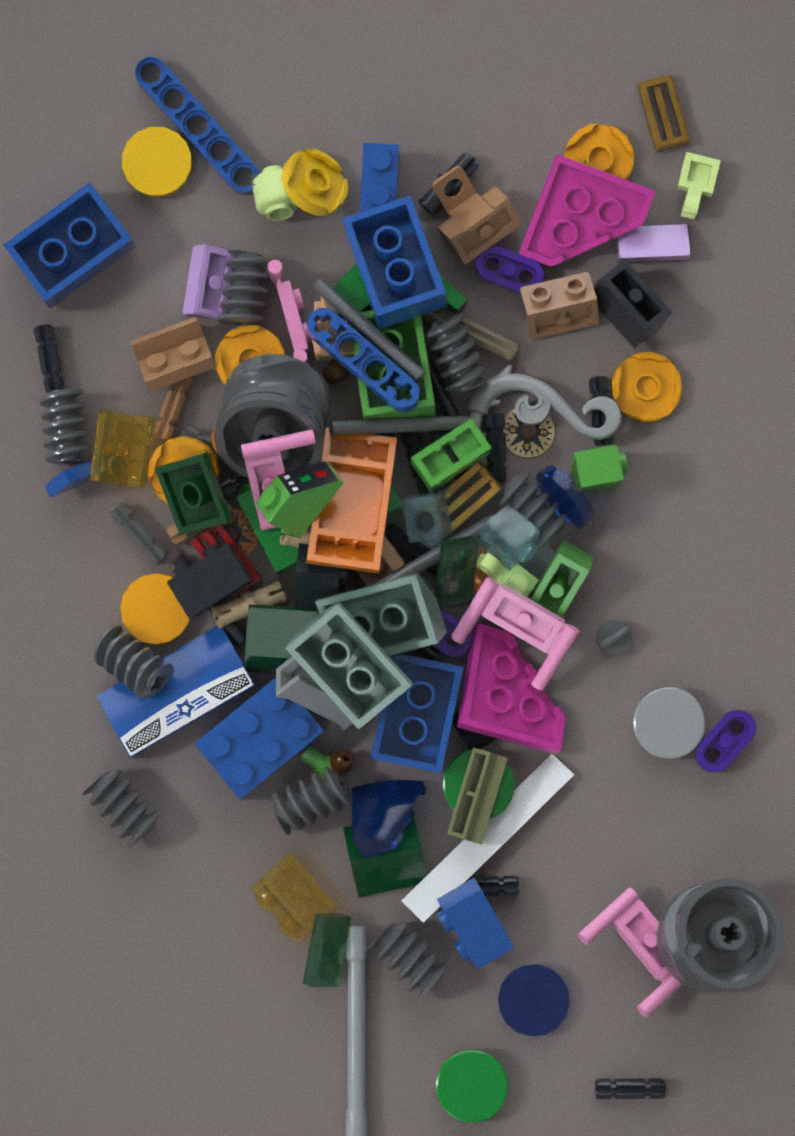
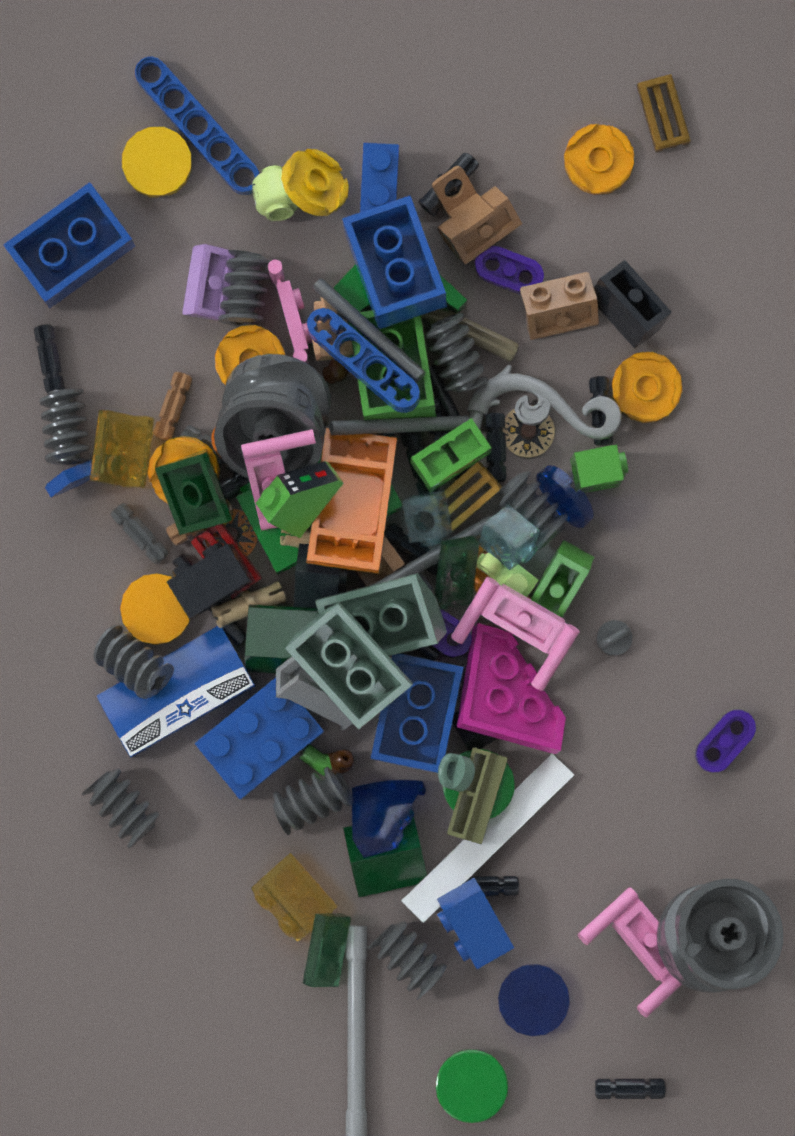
(172, 354): medium nougat bracket -> none
(456, 772): none -> sand green tile
(582, 210): dark pink plate -> none
(654, 244): lavender slope -> none
(668, 723): light grey tile -> none
(698, 179): yellowish green plate -> none

